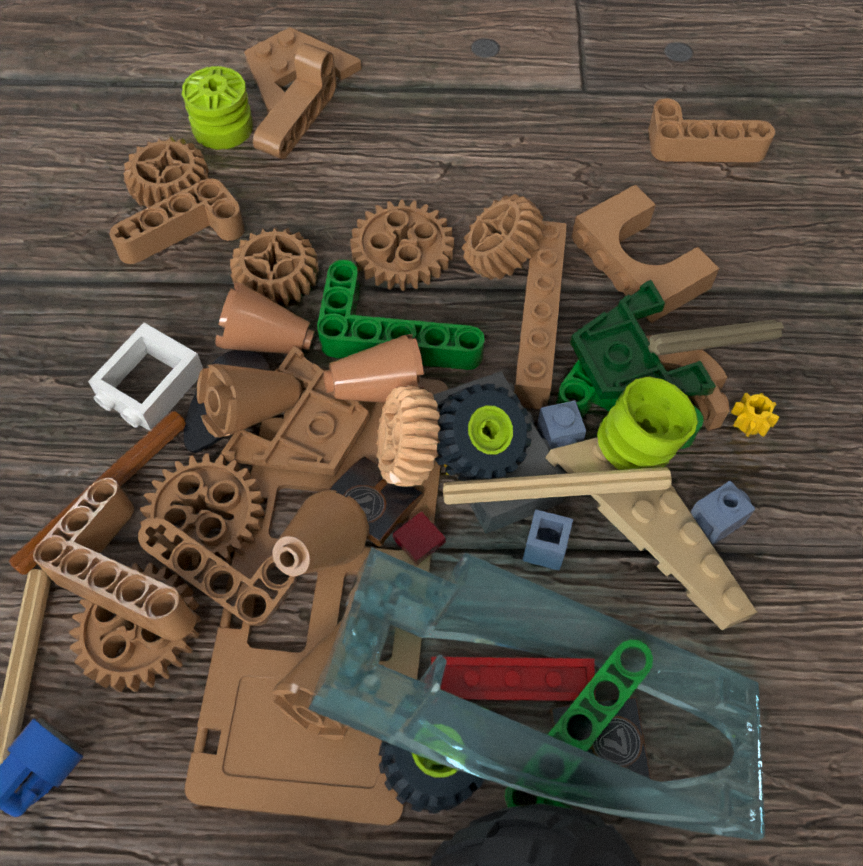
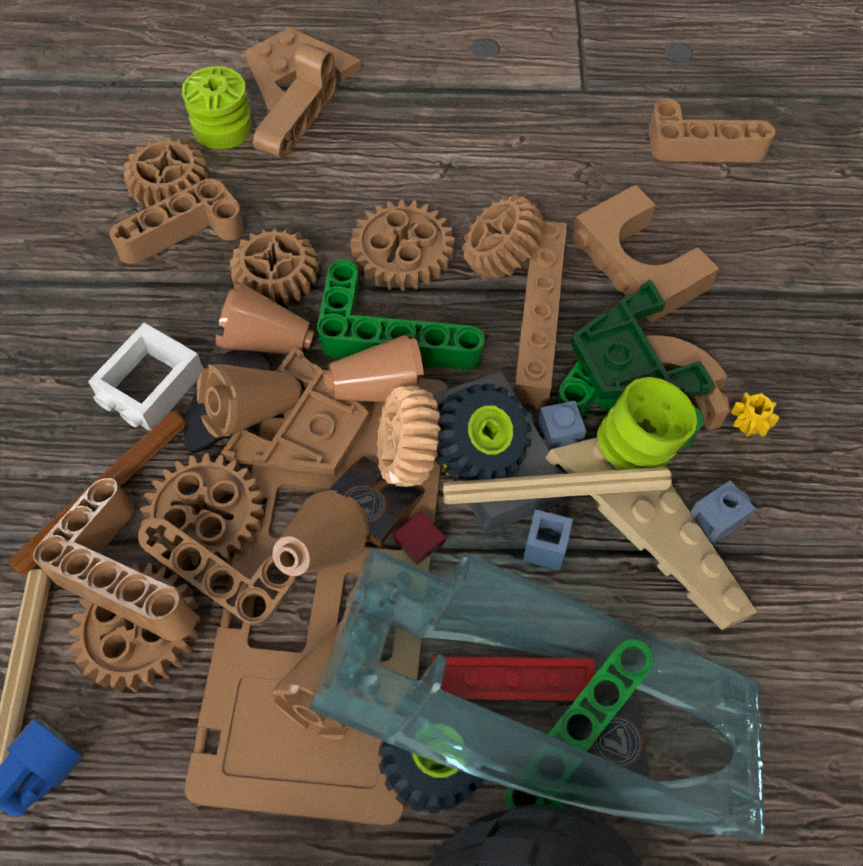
(714, 337): dark tan axle -> none

